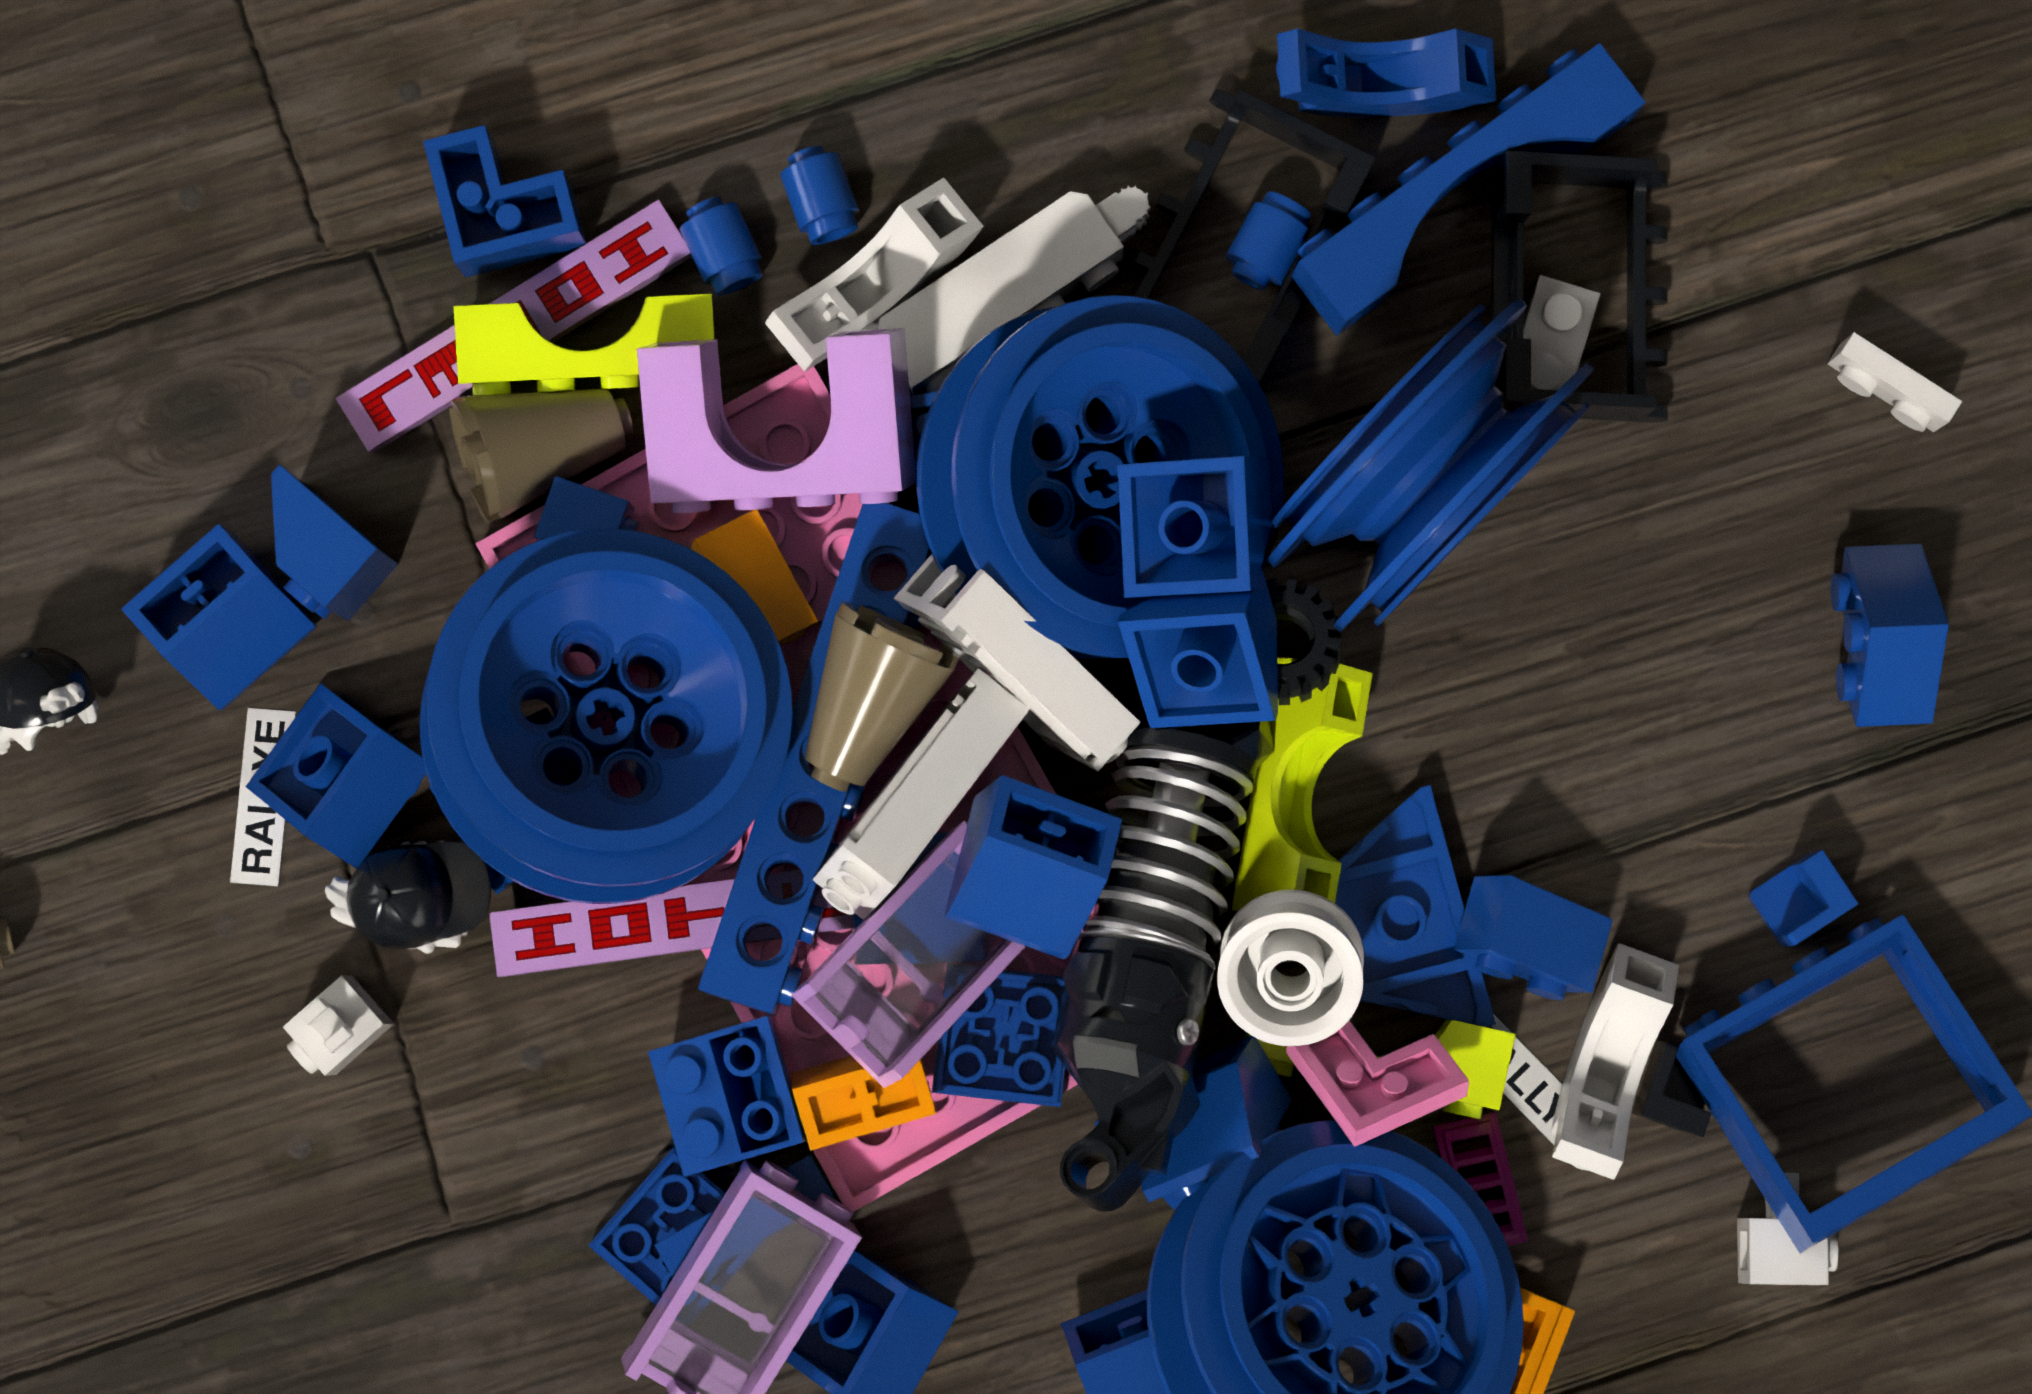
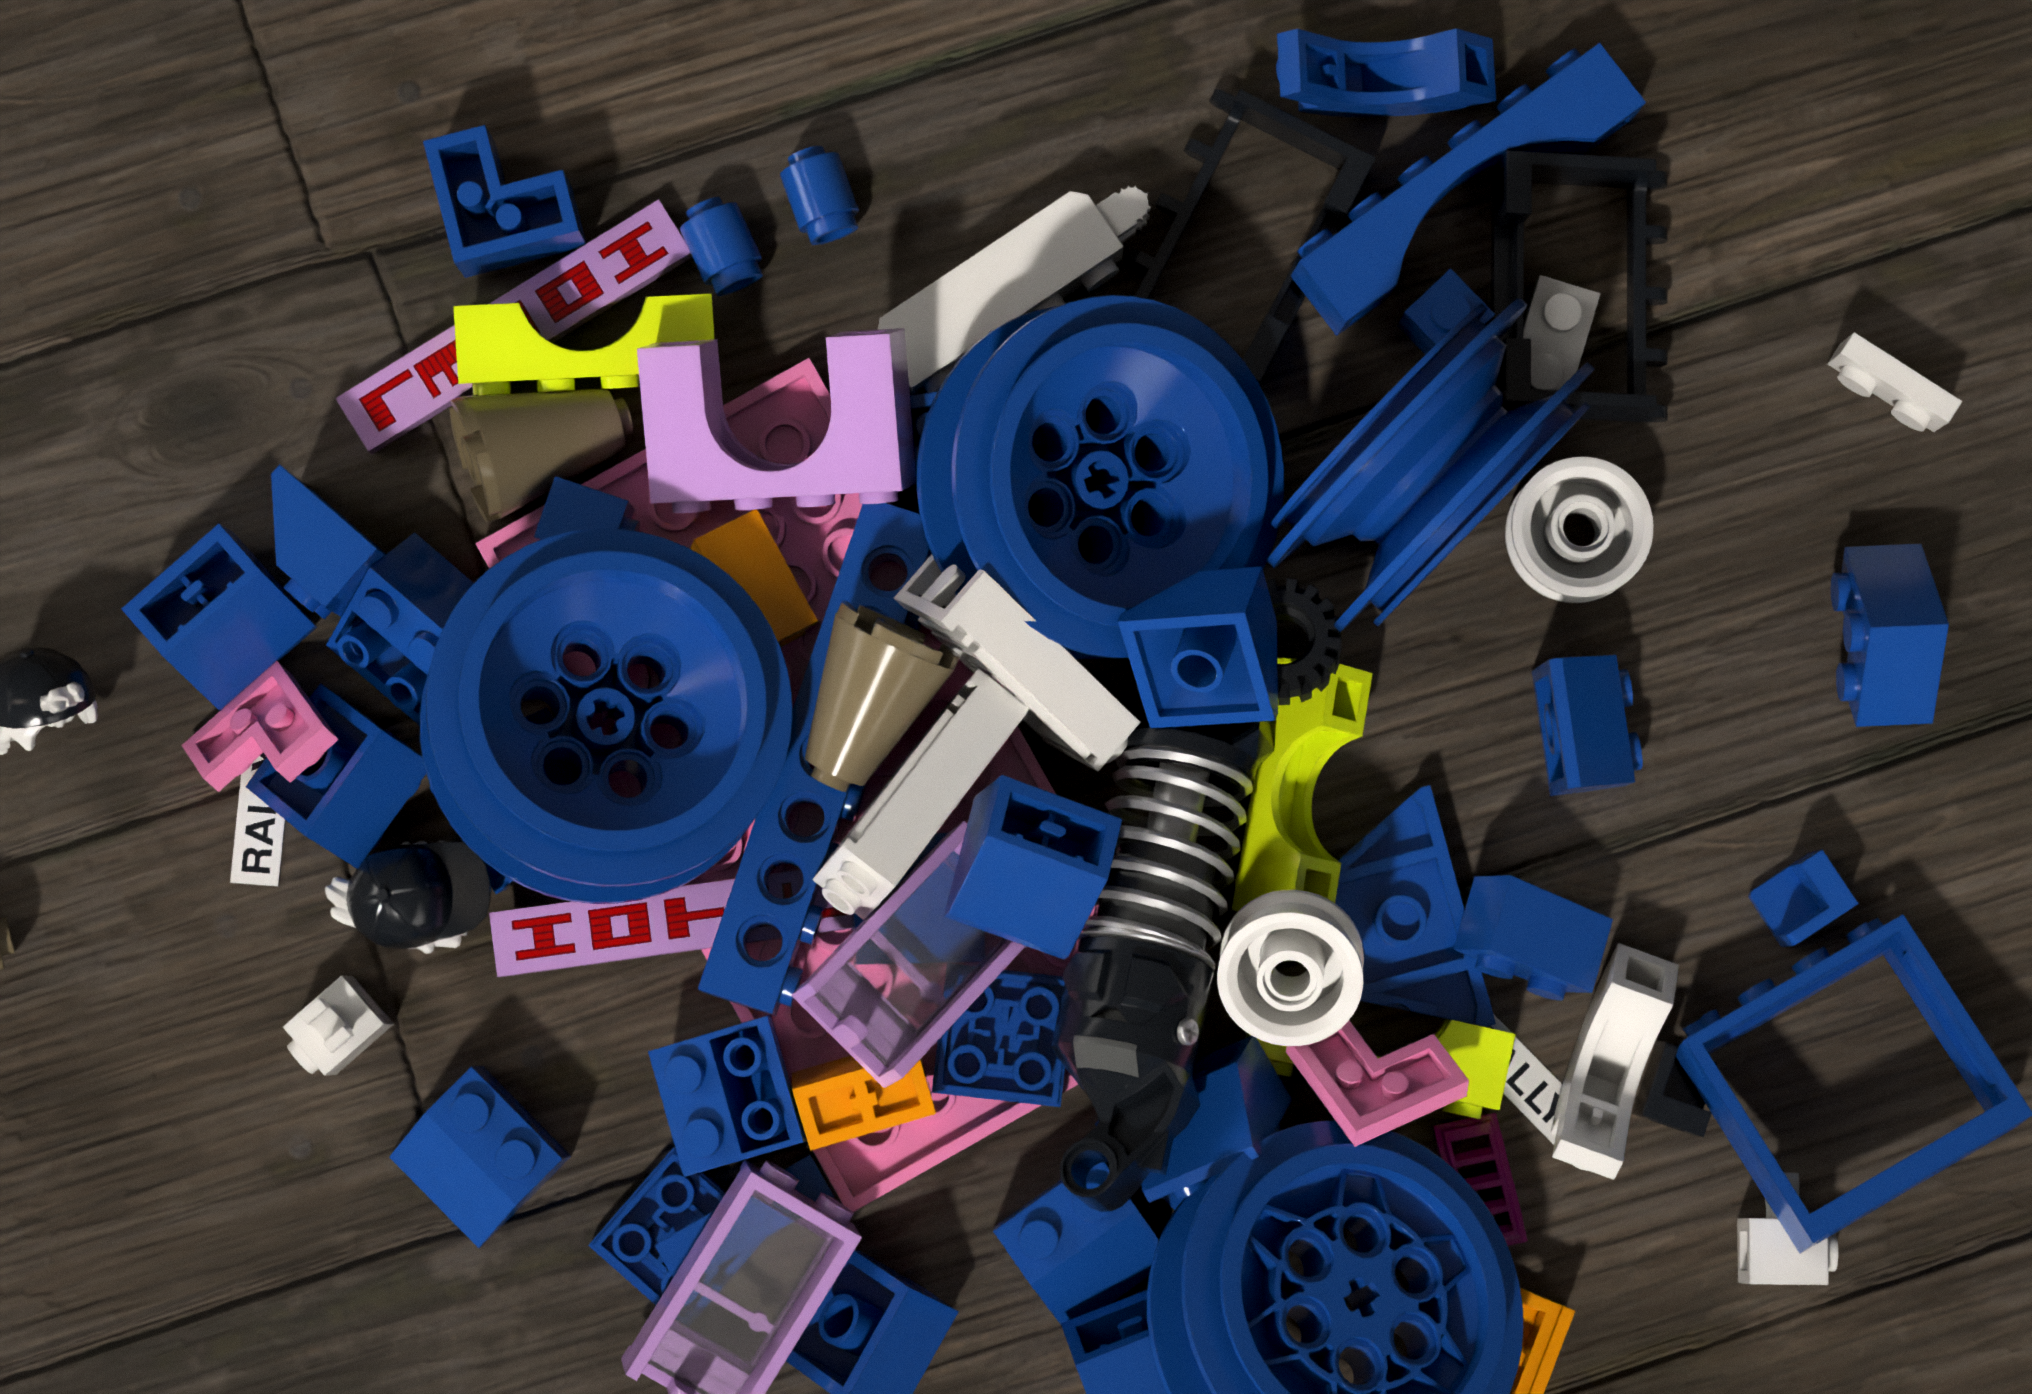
(265, 718): none -> bright pink plate
(398, 619): none -> blue slope
(479, 1154): none -> blue slope
(894, 266): white arch -> none
(1075, 1253): none -> blue slope
(1194, 525): blue slope -> none
(1268, 241): blue brick -> none
(1440, 311): none -> blue brick
(1586, 724): none -> blue slope
(1612, 505): none -> white wheel

